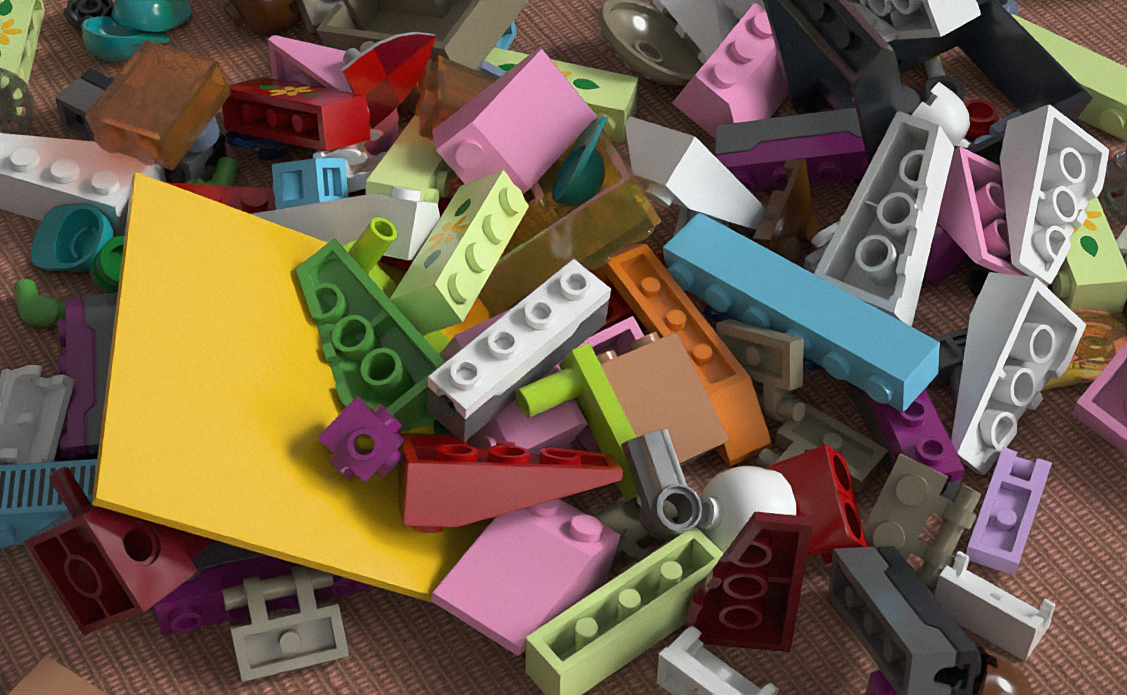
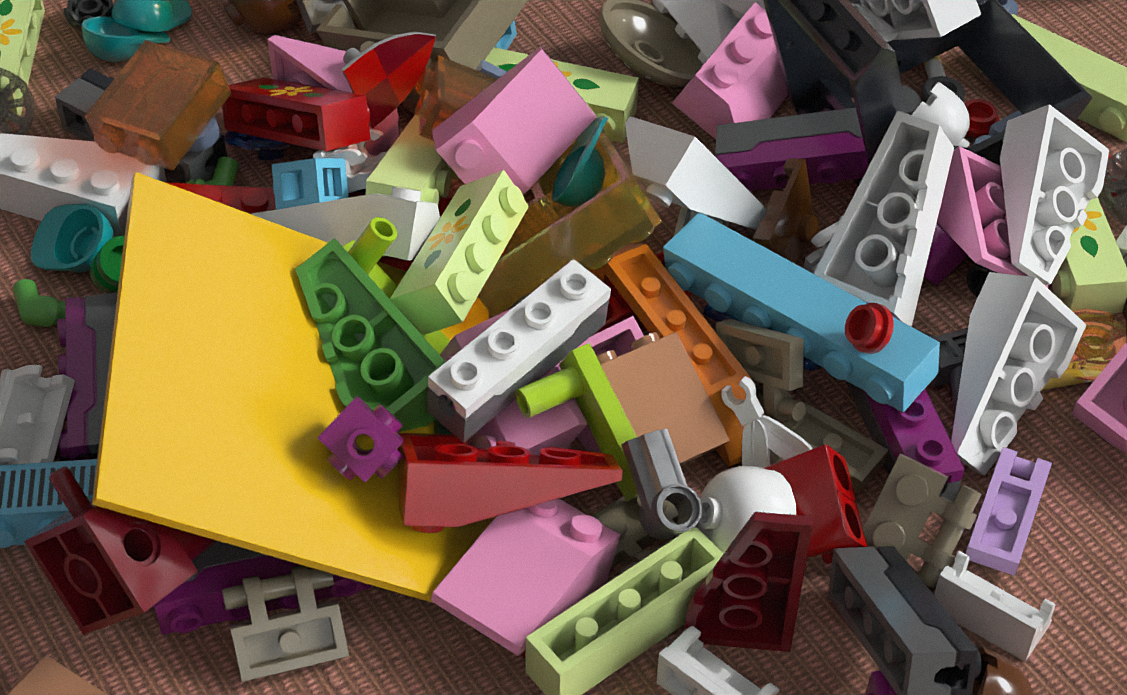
(761, 431): none -> white piece
(869, 327): none -> red plate

